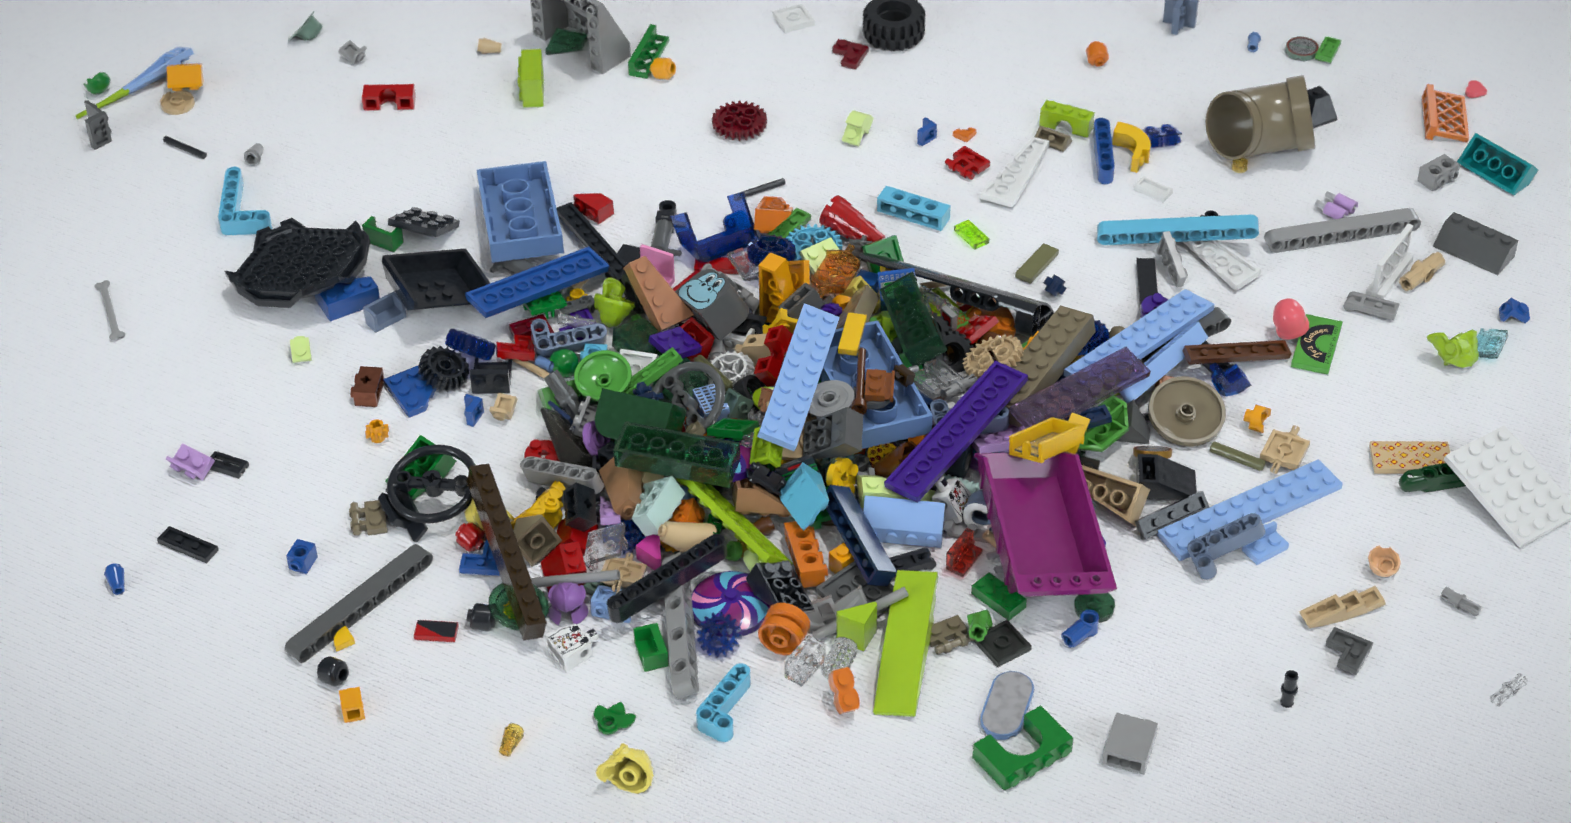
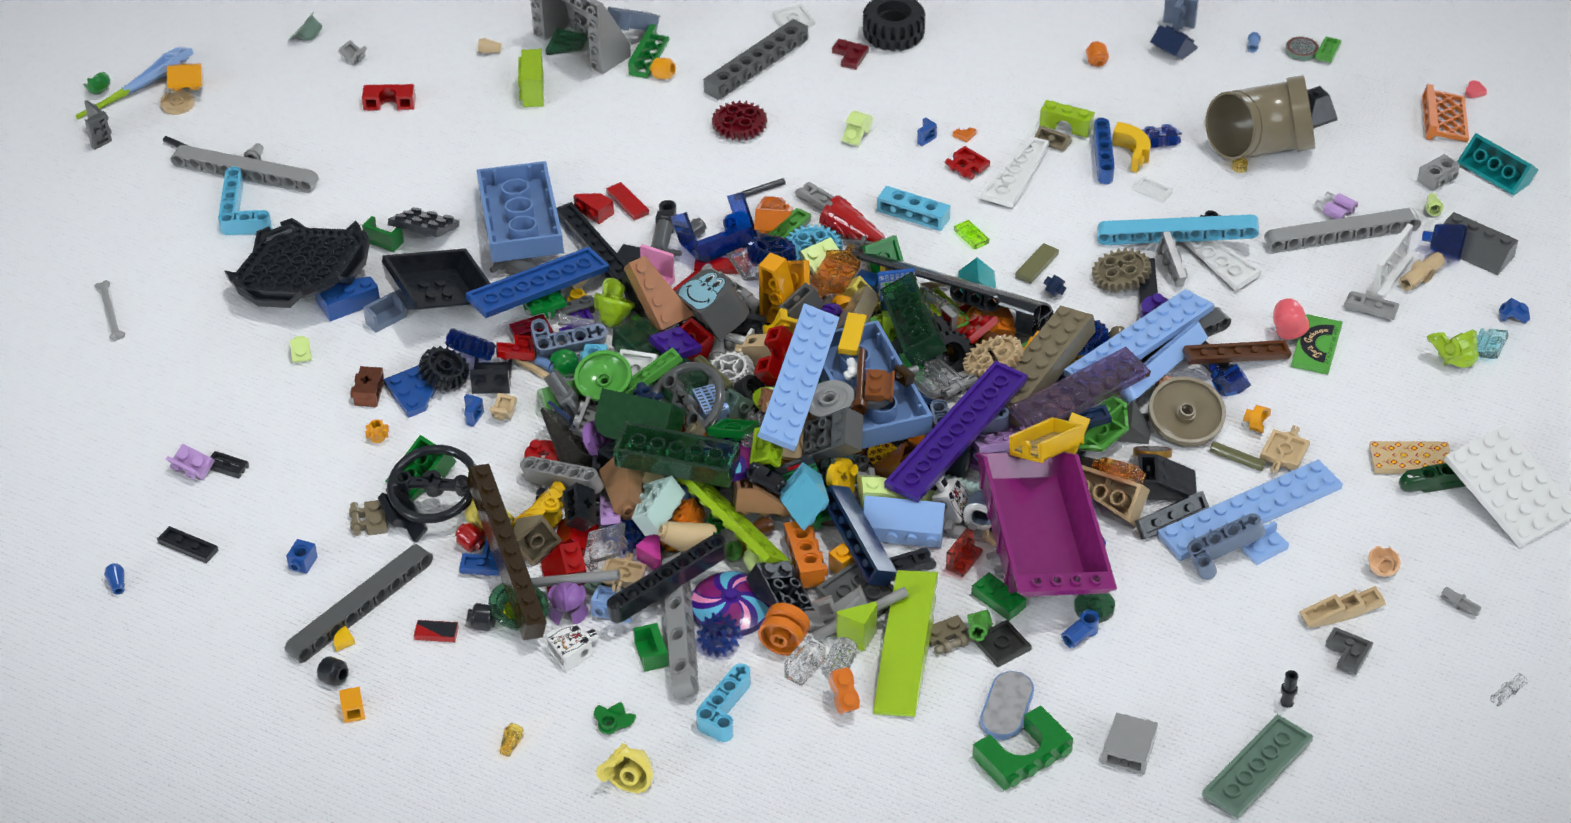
(251, 169): none -> light grey beam
(627, 201): none -> red tile
(633, 19): none -> sand blue beam
(698, 226): none -> dark grey cone
(755, 59): none -> dark grey brick
(814, 195): none -> light grey plate
(852, 369): none -> white arm
(978, 272): none -> teal slope
(1119, 469): none -> clear orange plate
(1121, 270): none -> dark tan gear
(1173, 42): none -> dark blue slope
(1257, 766): none -> sand green plate
(1434, 206): none -> yellowish green cone
(1447, 239): none -> clear blue torso

